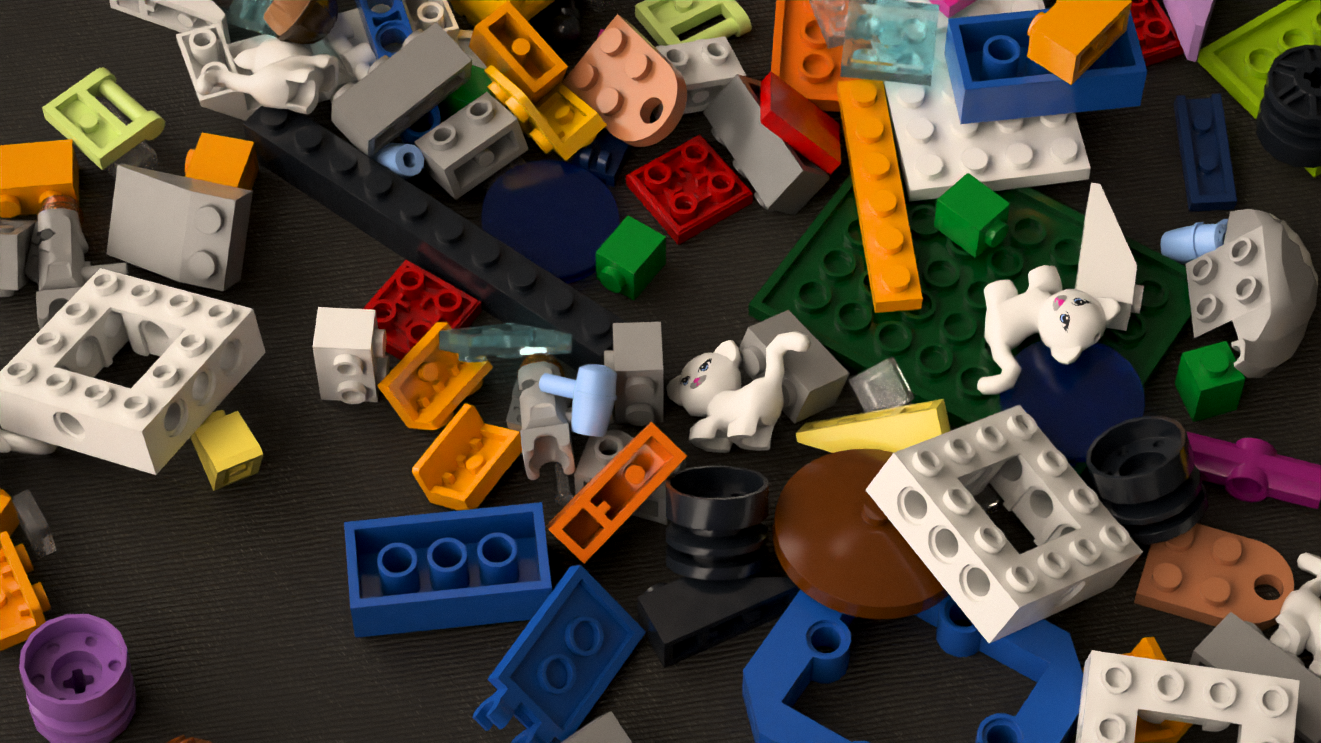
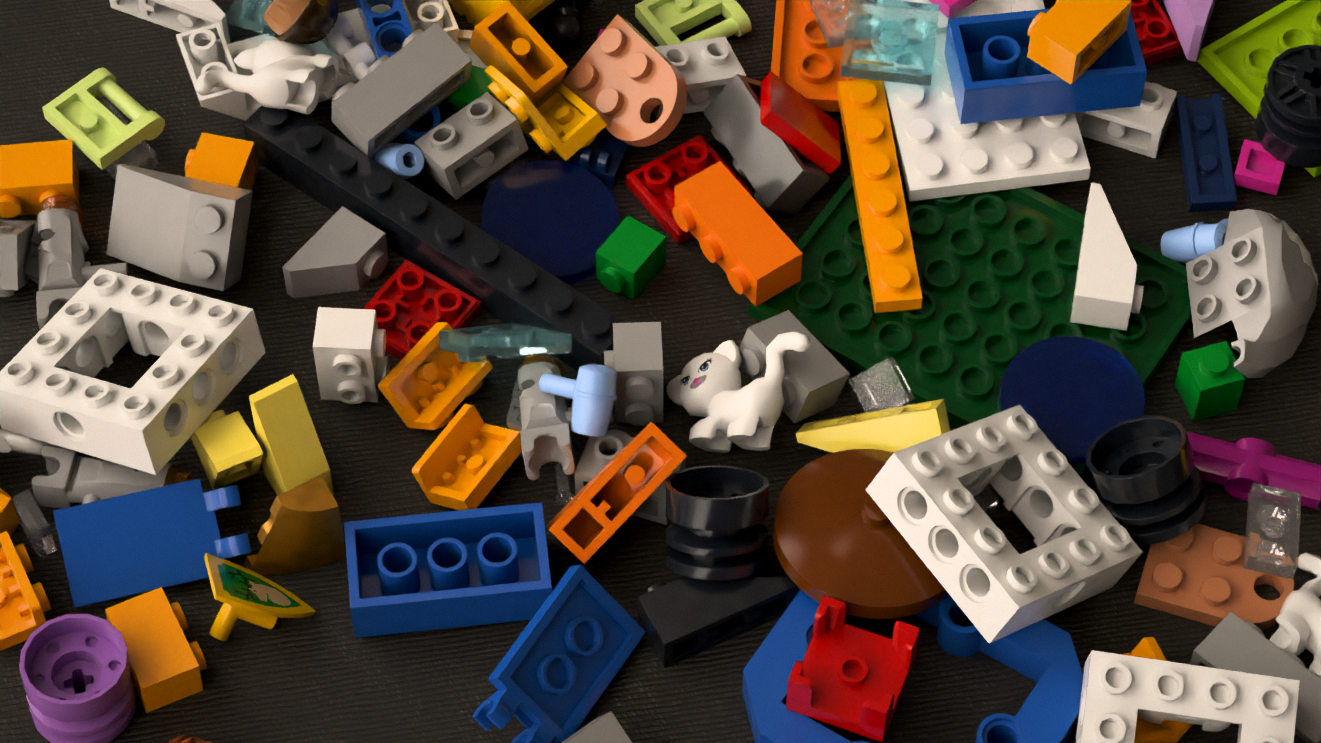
(94, 479): none -> light grey piece
(144, 540): none -> blue tile
(159, 654): none -> light orange brick
(249, 598): none -> yellow shield
(287, 437): none -> light yellow slope
(300, 532): none -> pearl gold slope
(337, 257): none -> light grey slope
(737, 234): none -> orange brick
(851, 673): none -> red panel
(972, 215): green brick -> none
(1063, 318): white animal -> none
(1133, 128): none -> white brick
(1258, 169): none -> dark pink plate
(1272, 531): none -> clear plate

